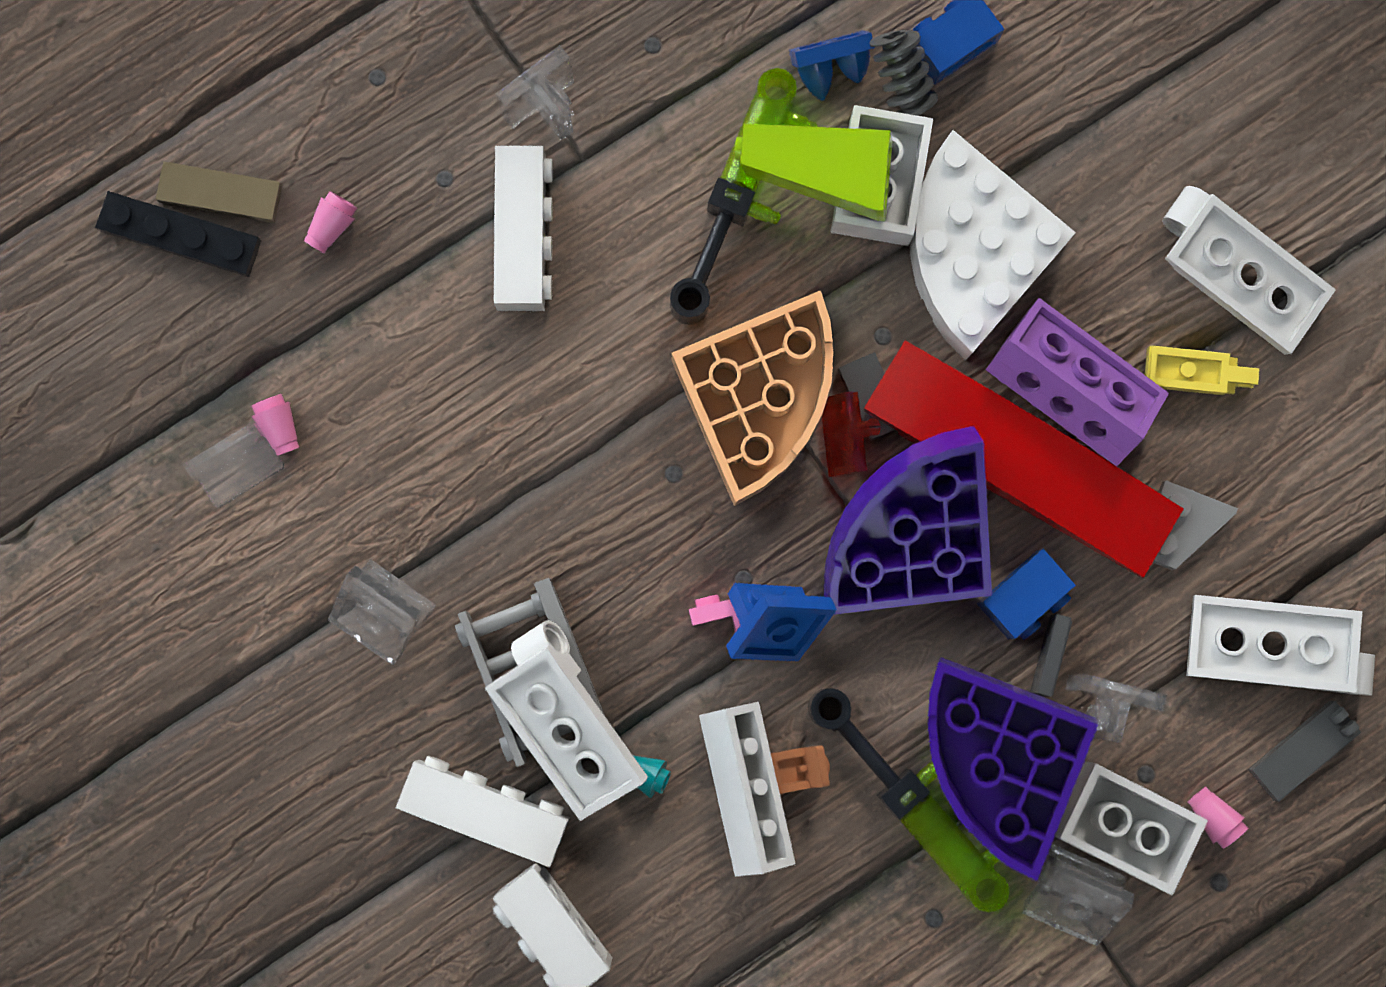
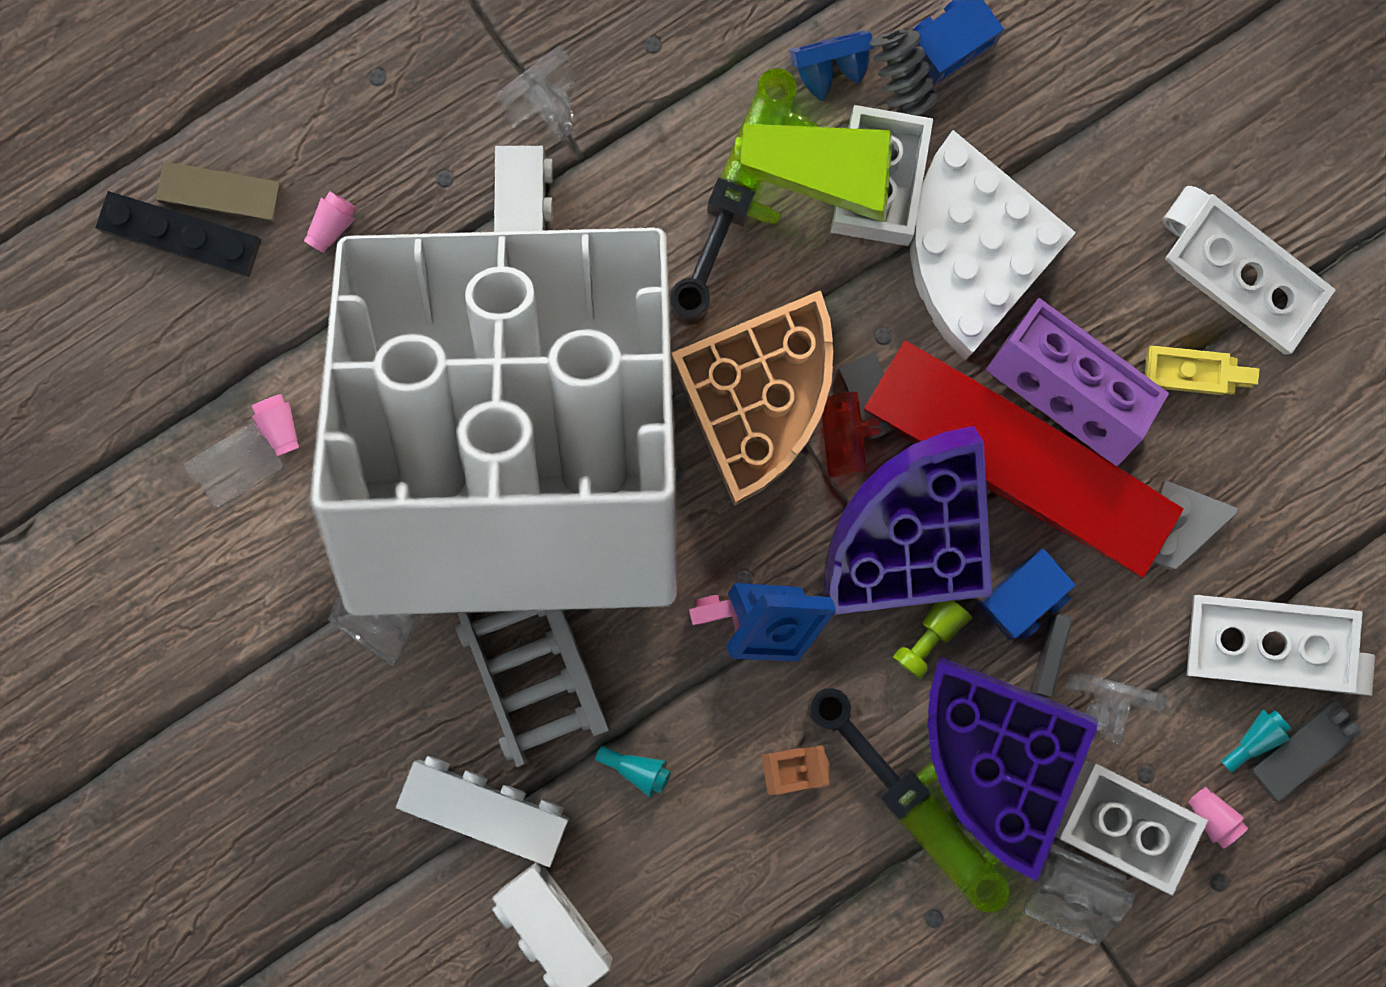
(498, 422): none -> white piece
(547, 694): white hinge -> none
(747, 790): white brick -> none
(942, 624): none -> lime piece
(1264, 735): none -> teal cone

